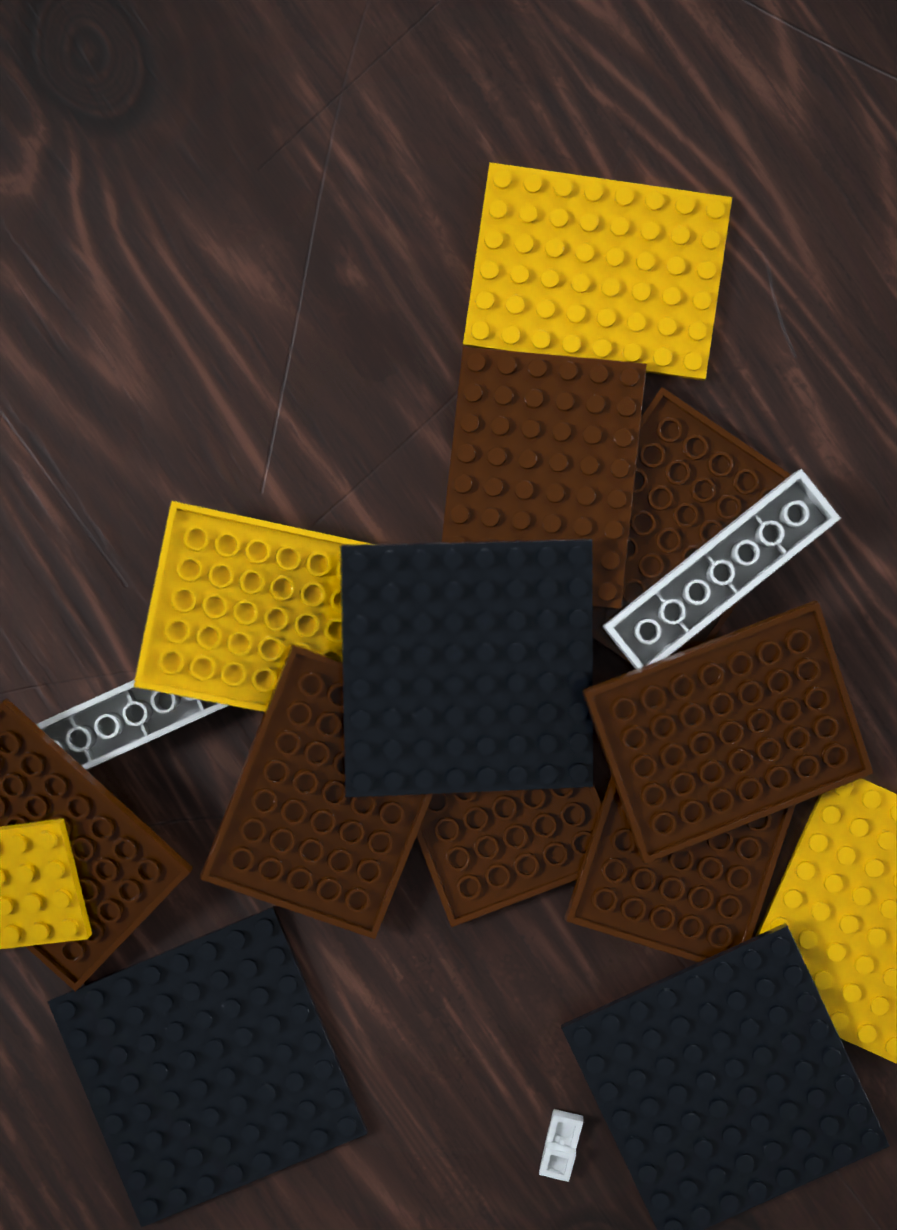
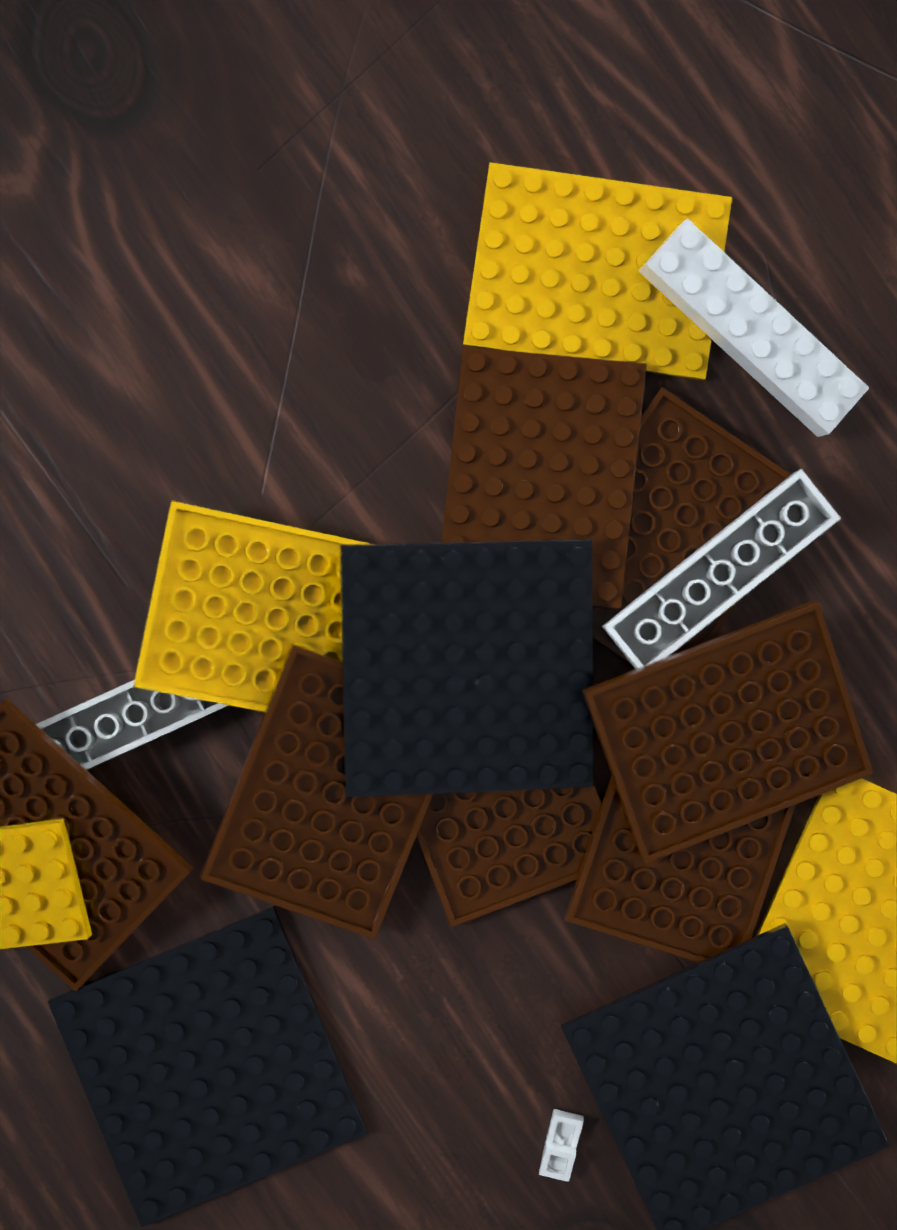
(753, 329): none -> white brick

